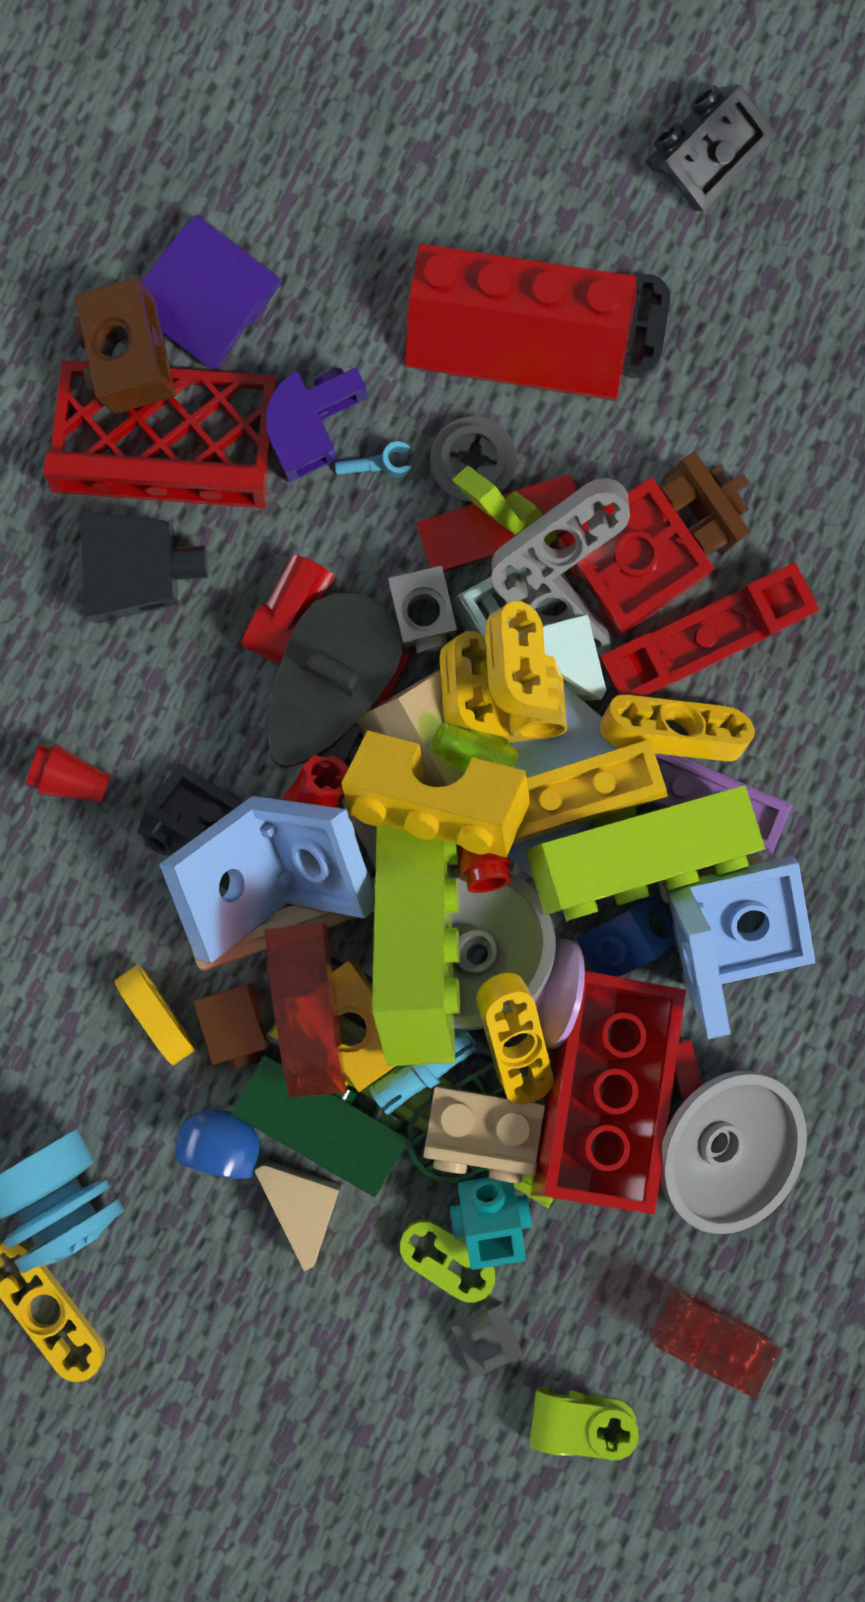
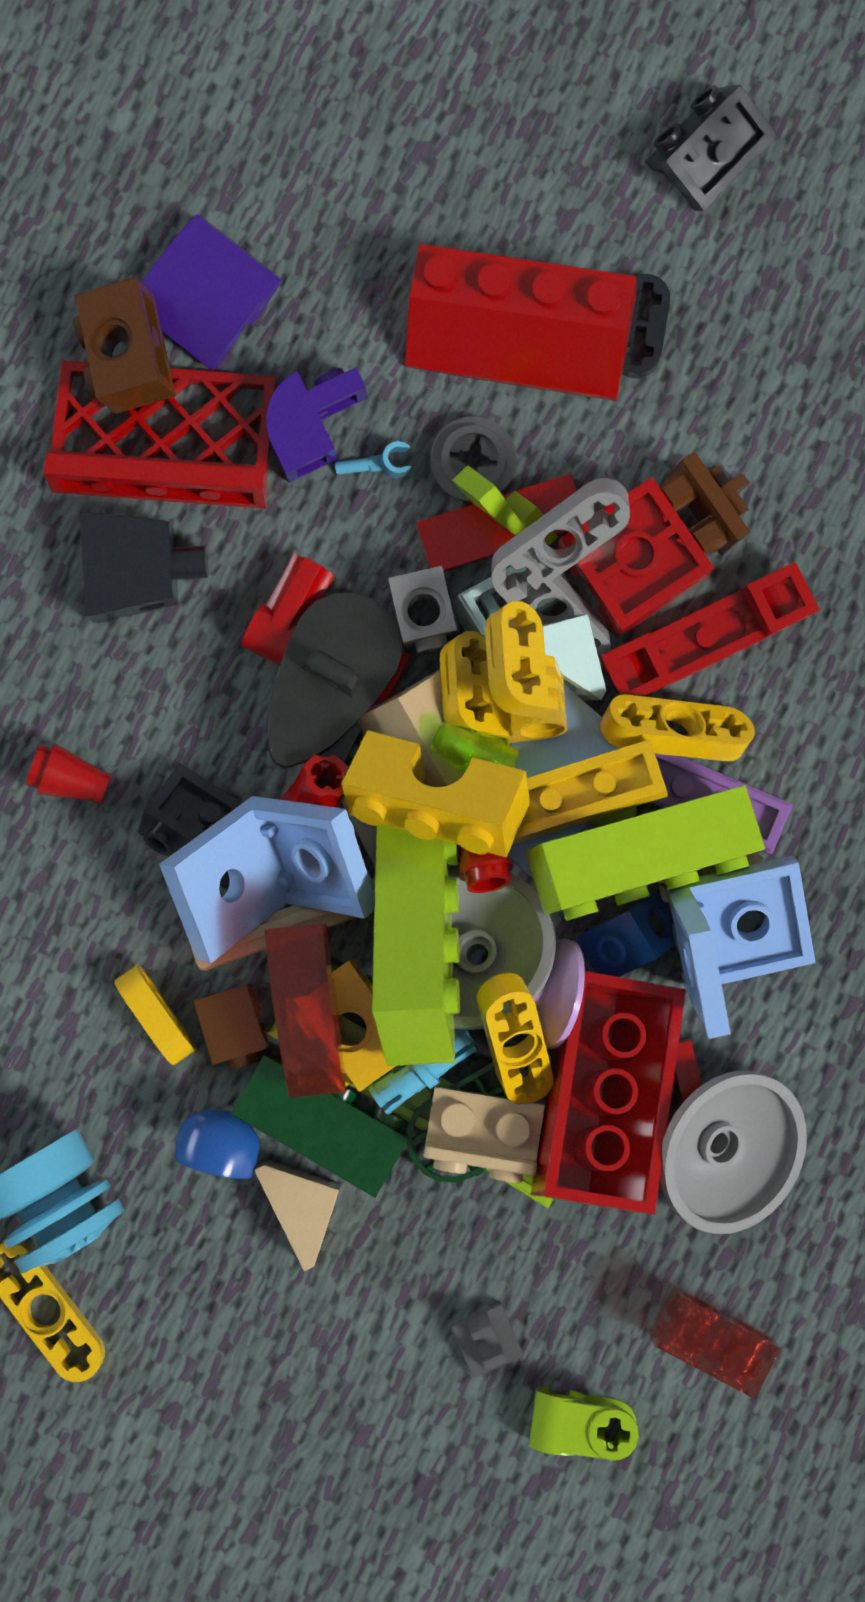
(439, 1271): lime beam -> none
(491, 1221): teal brick -> none

